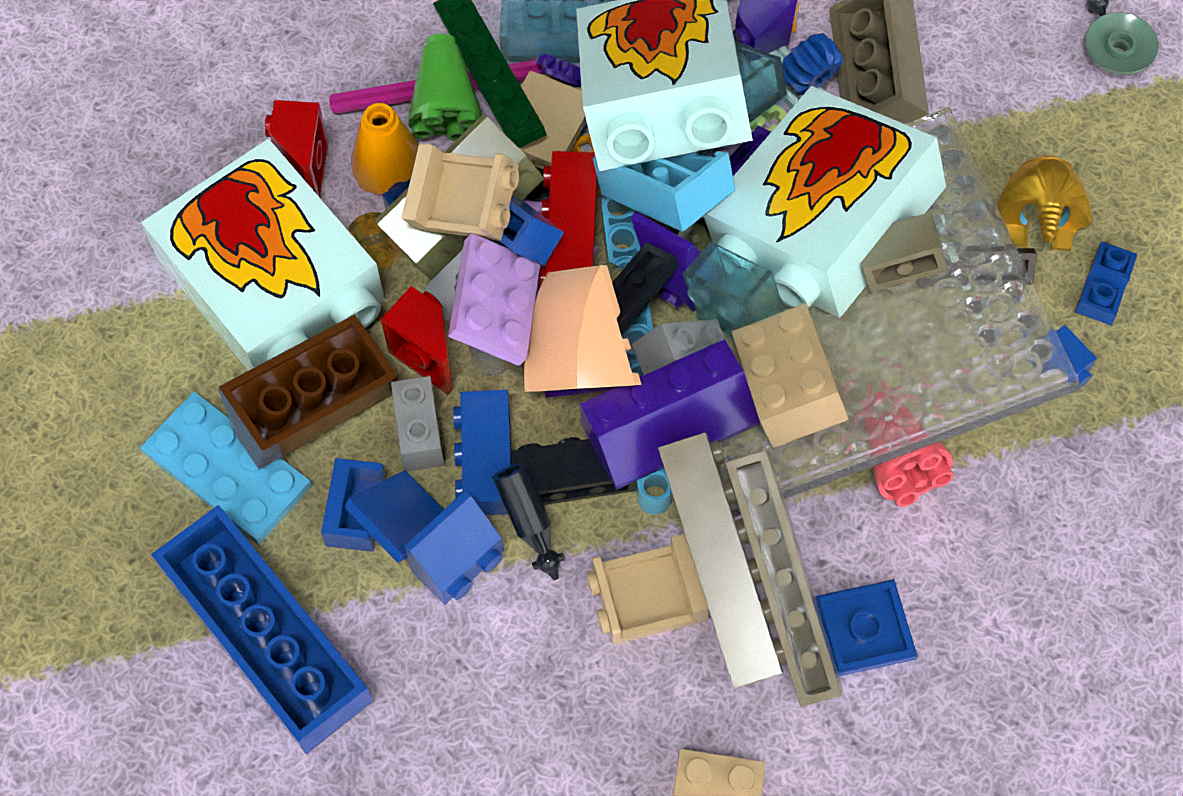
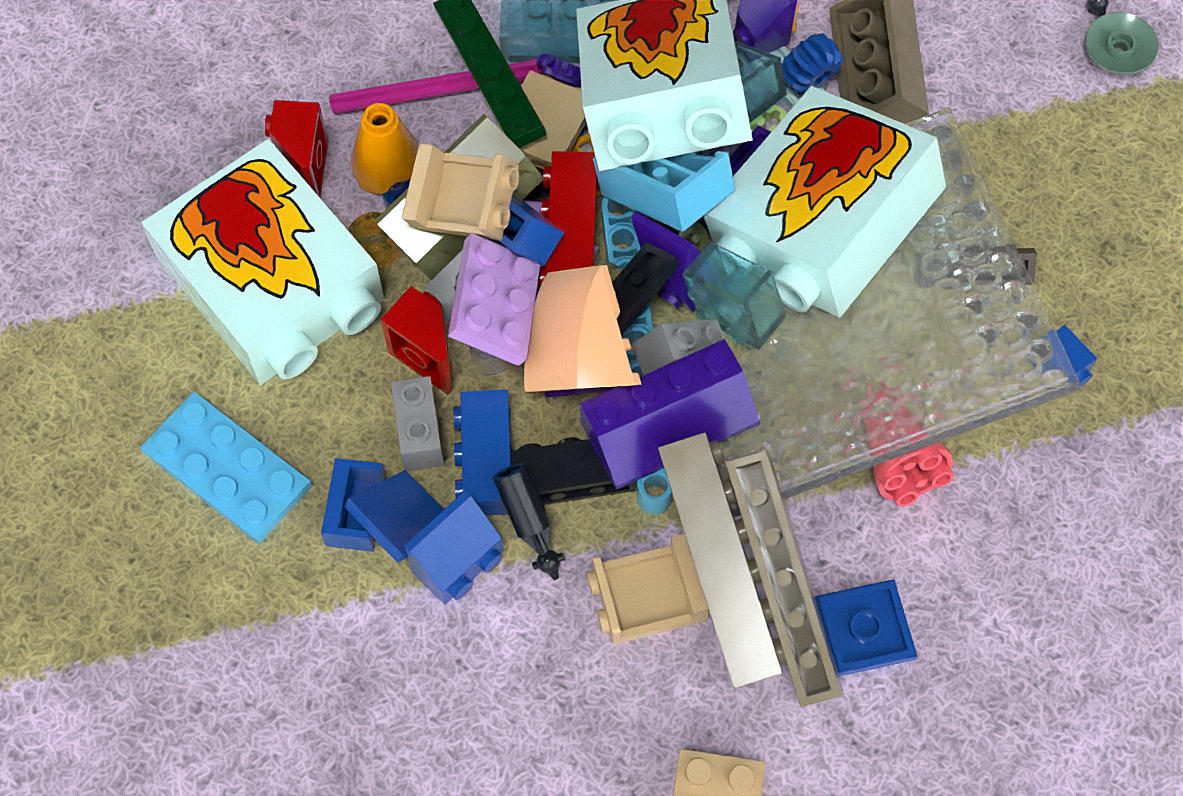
(263, 629): blue brick -> none
(307, 391): reddish brown slope -> none
(442, 92): bright green cone -> none
(789, 376): tan brick -> none
(905, 253): dark tan slope -> none
(1050, 186): pearl gold piece -> none
(1106, 283): blue slope -> none

